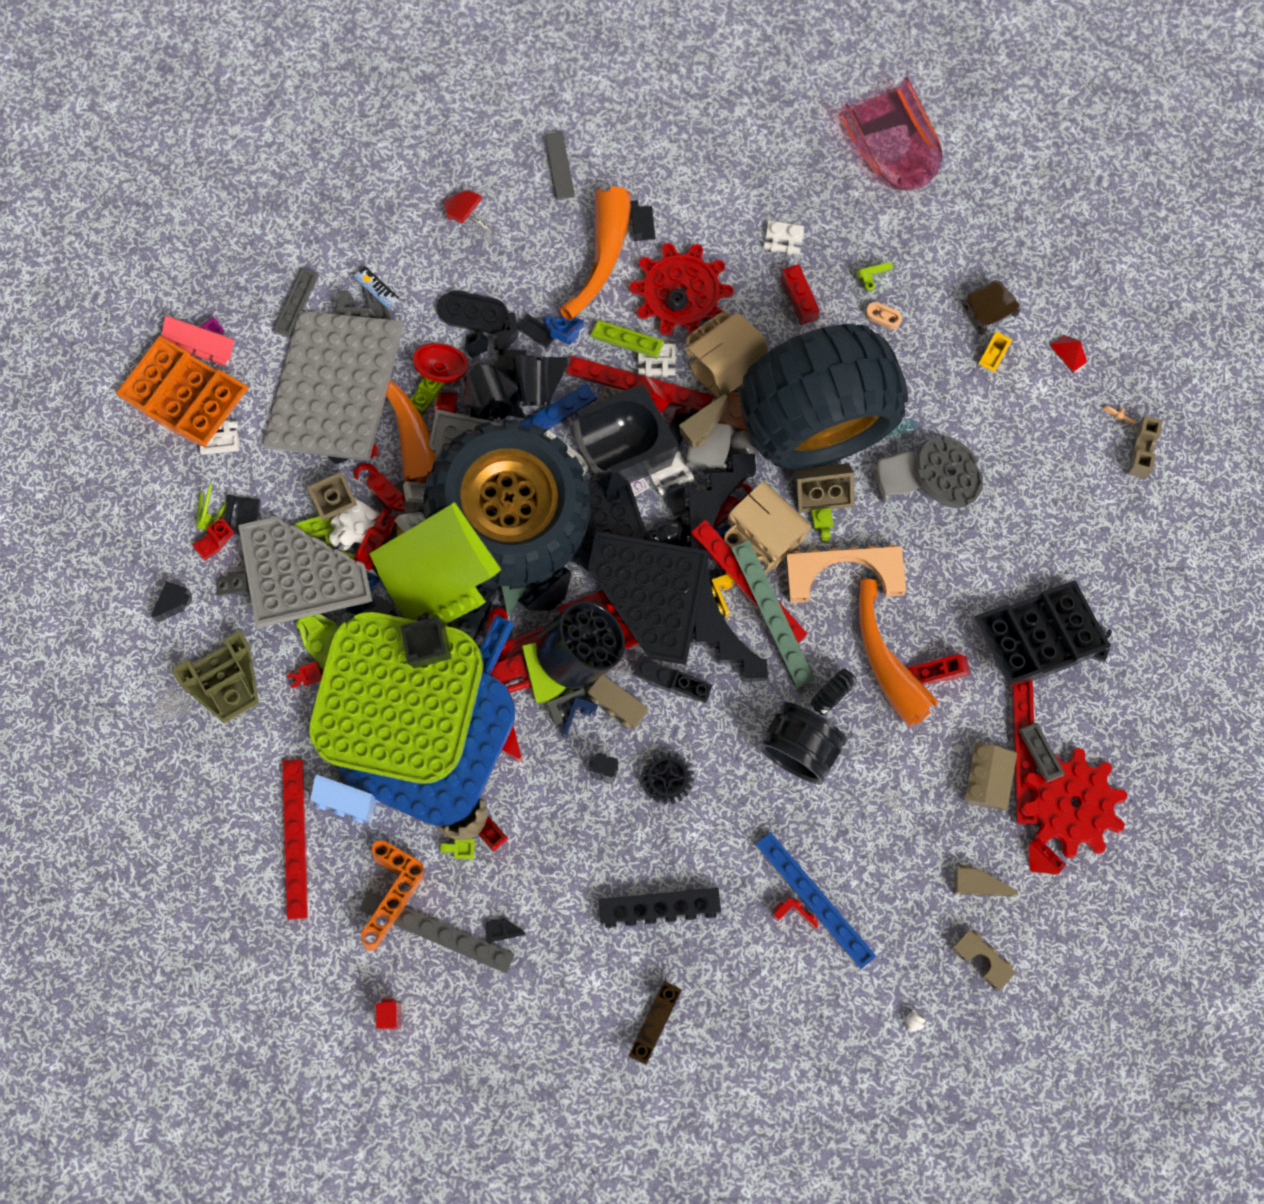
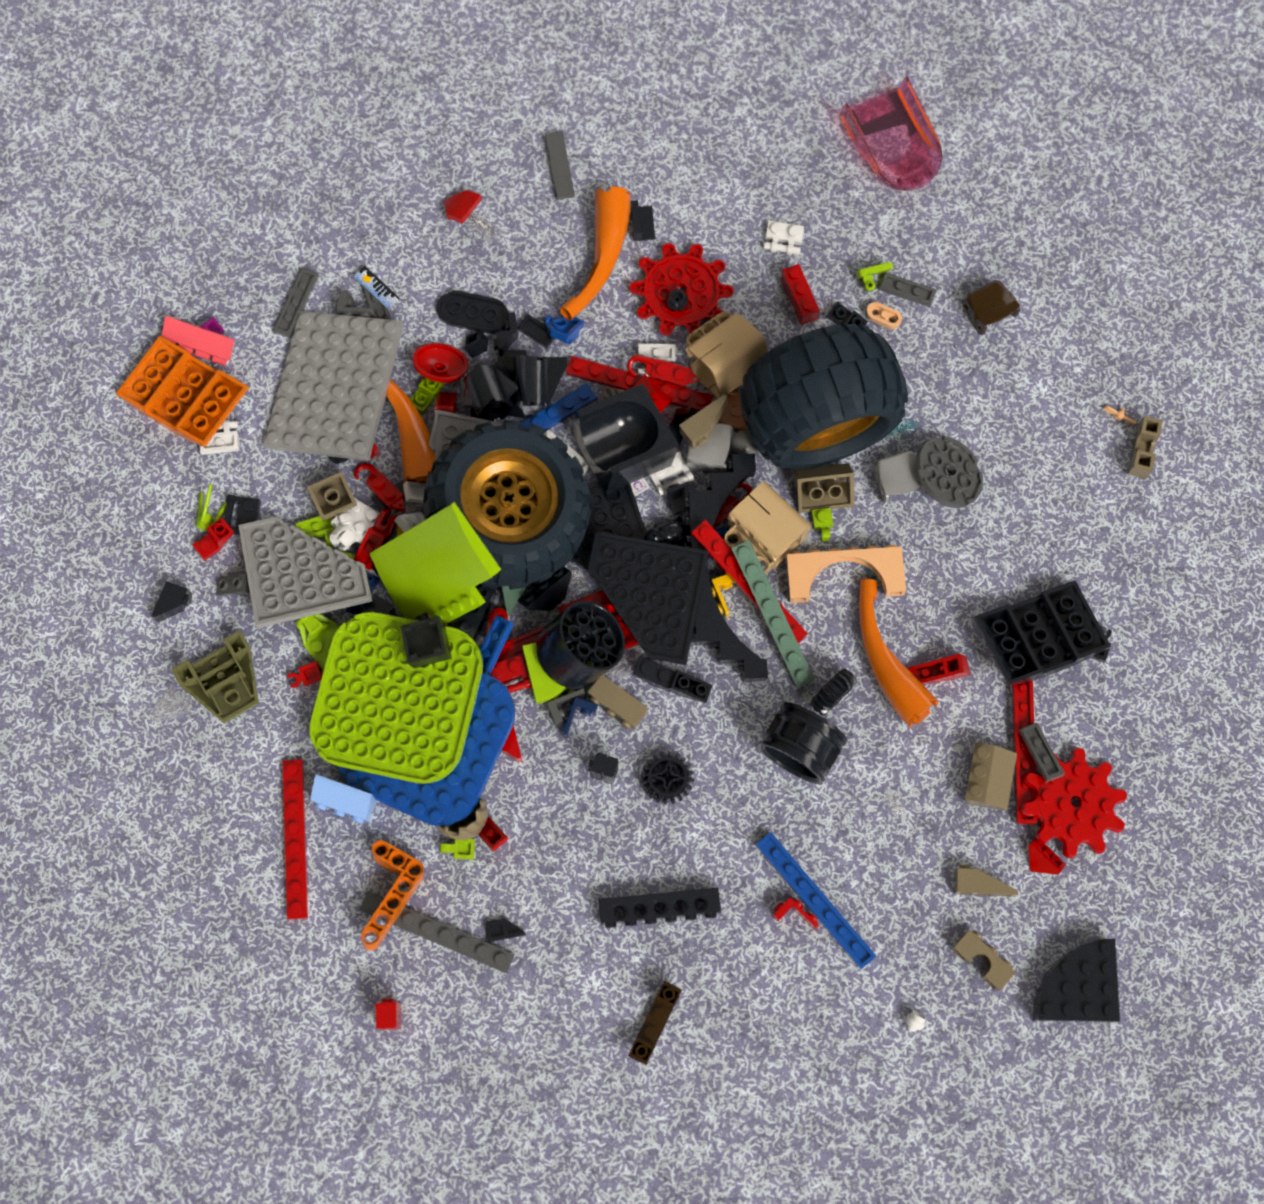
(627, 339): lime tile -> none
(663, 370): none -> red plate
(841, 315): none -> black slope
(907, 289): none -> dark grey tile
(995, 351): yellow slope -> none
(1070, 352): red slope -> none
(1081, 986): none -> black brick

